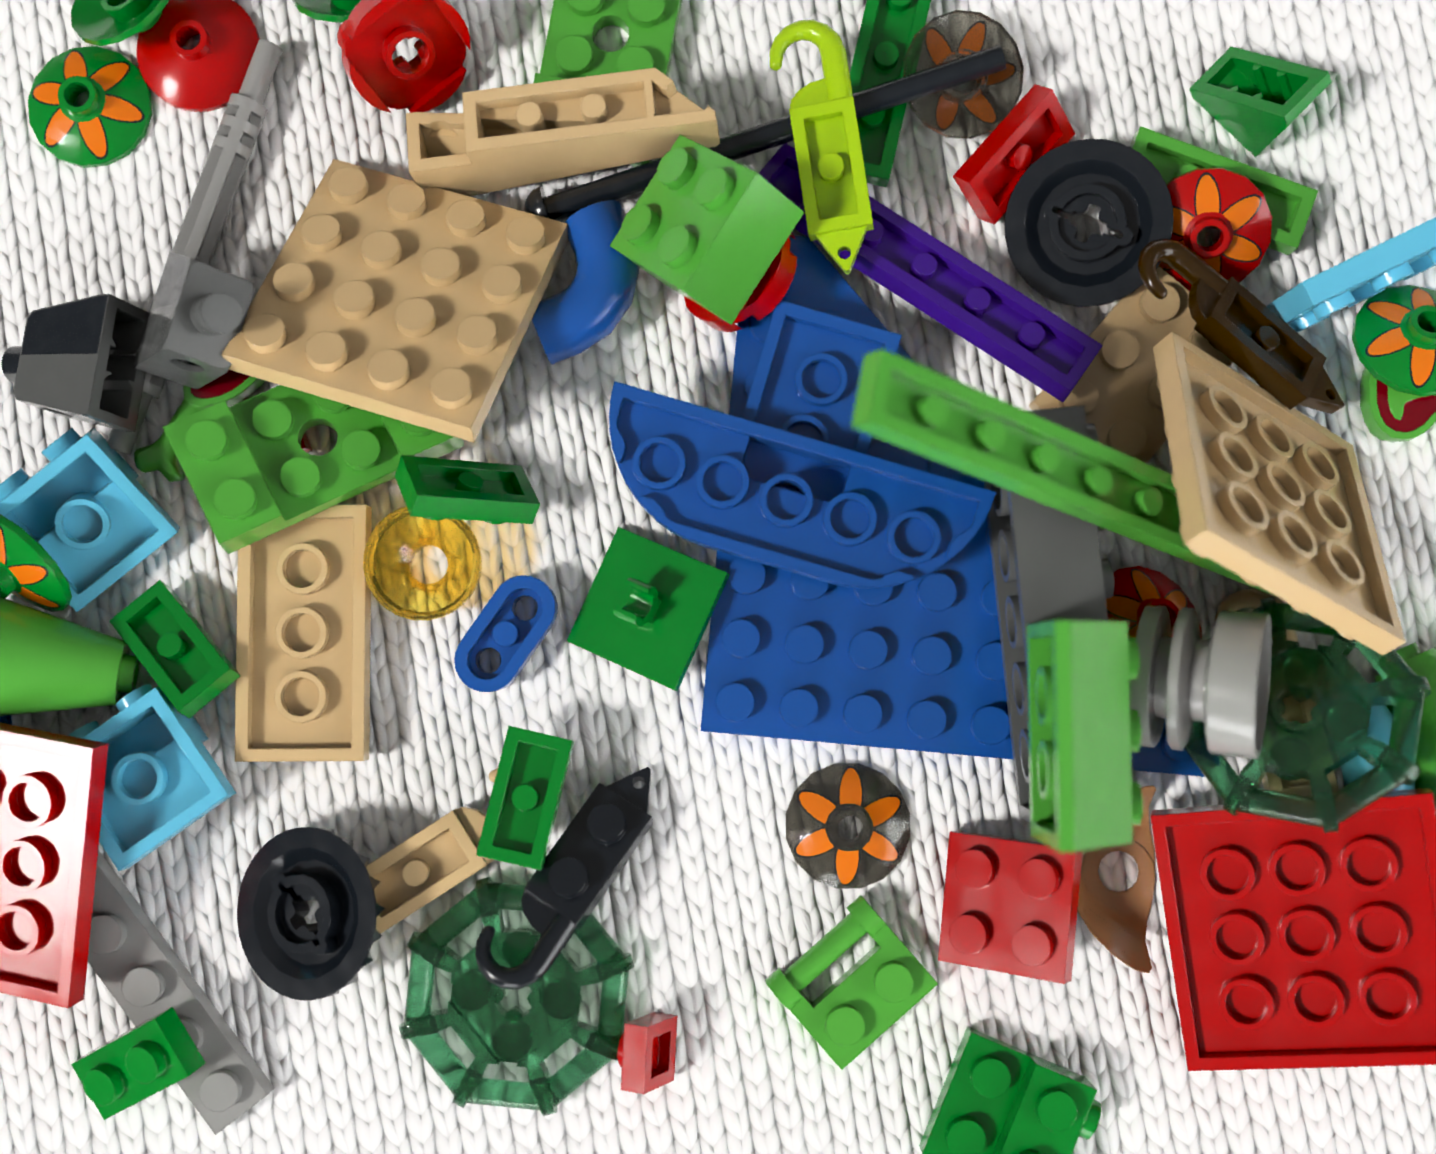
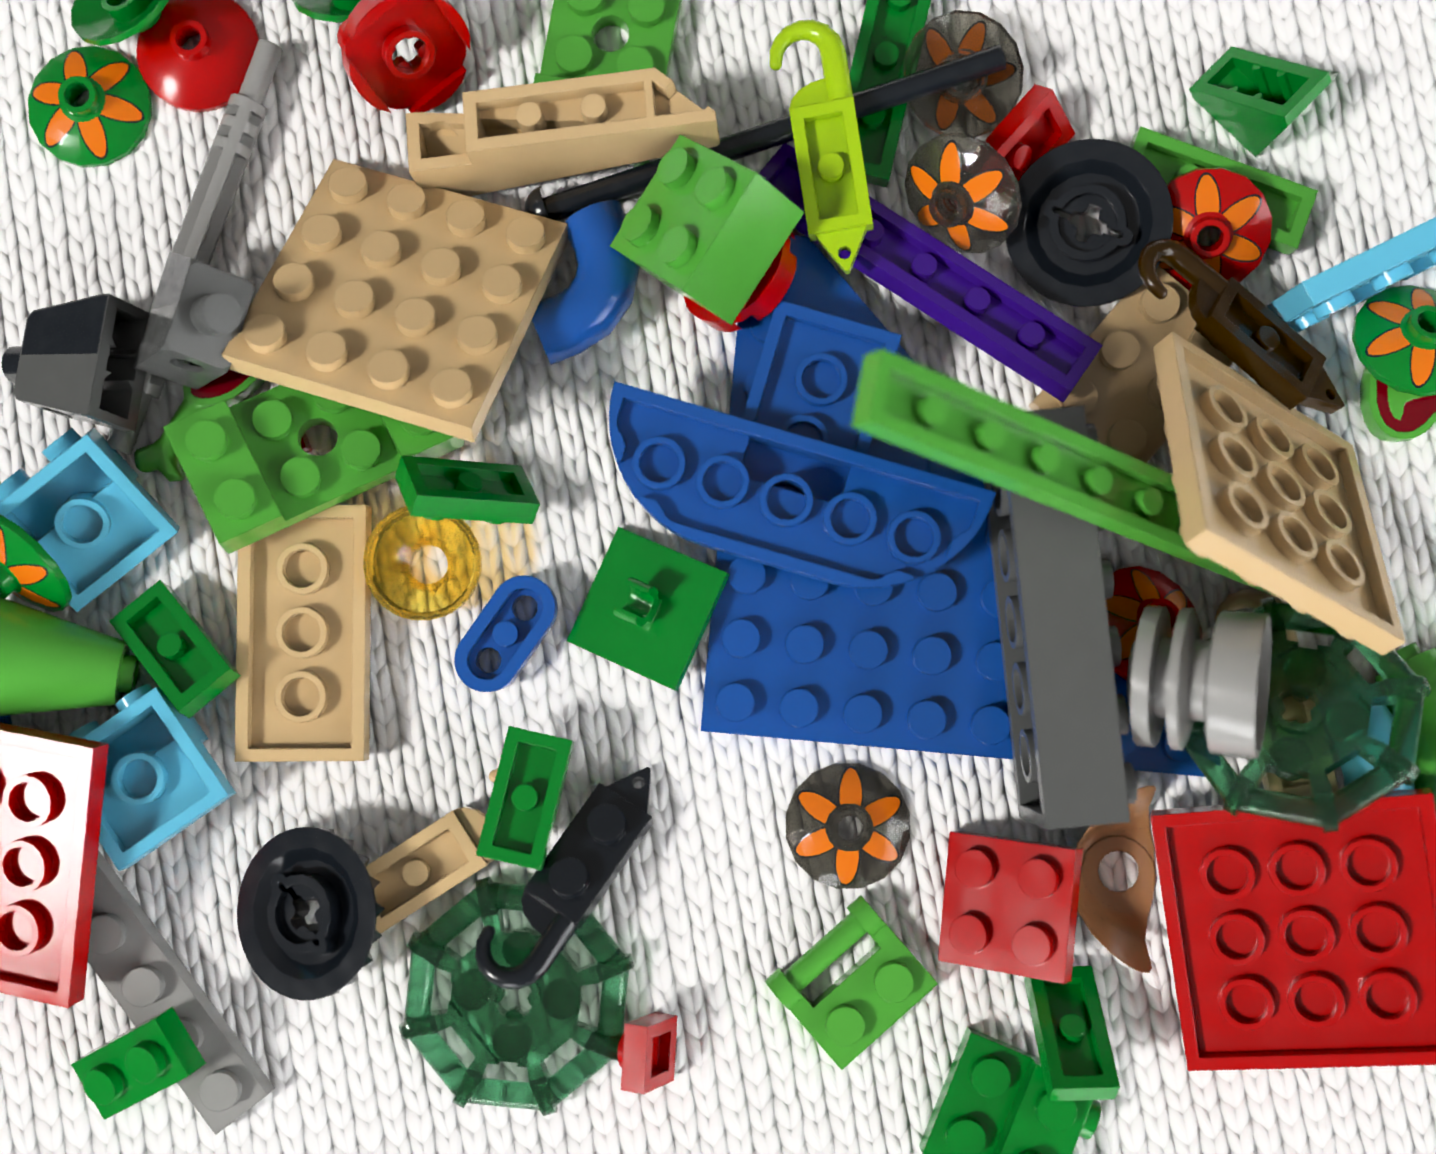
(975, 181): none -> clear smoke dish
(1072, 1038): none -> green plate
(1082, 734): bright green slope -> none

